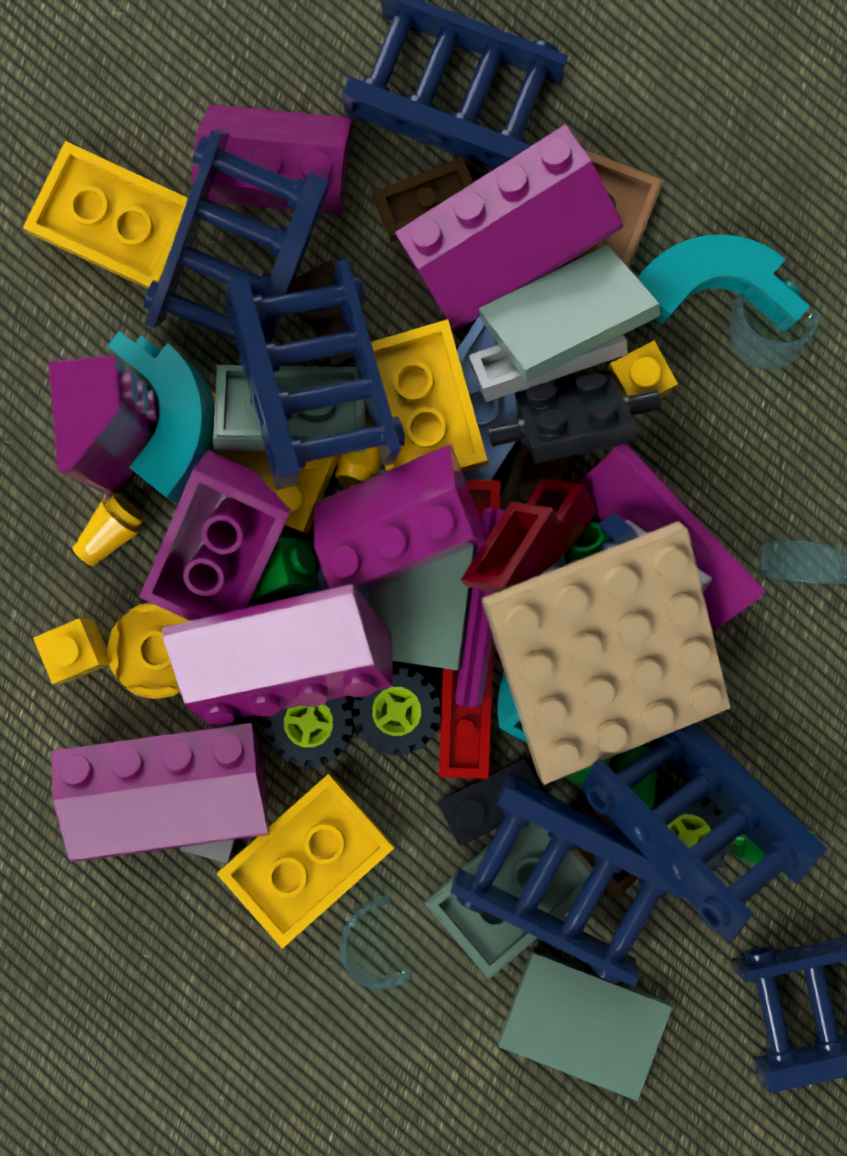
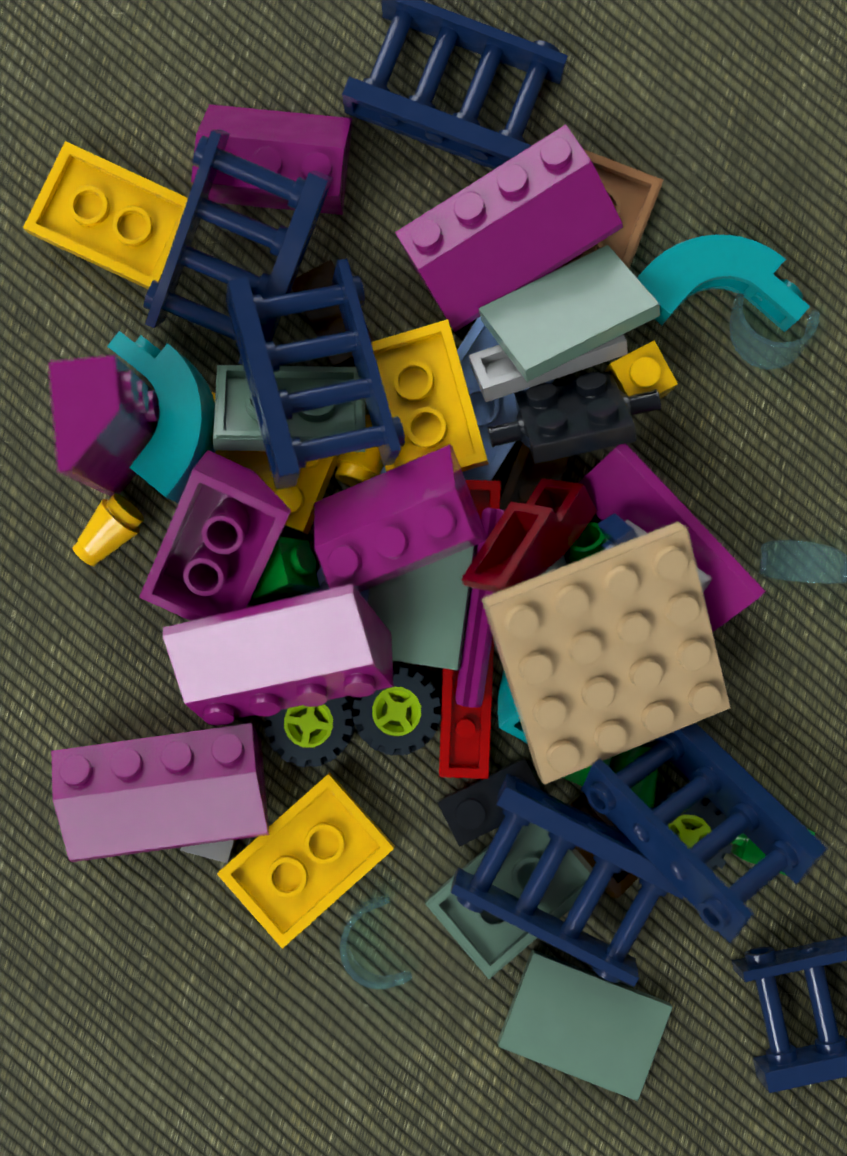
(72, 650): yellow brick -> none
(139, 652): yellow tile -> none
(418, 194): dark brown plate -> none

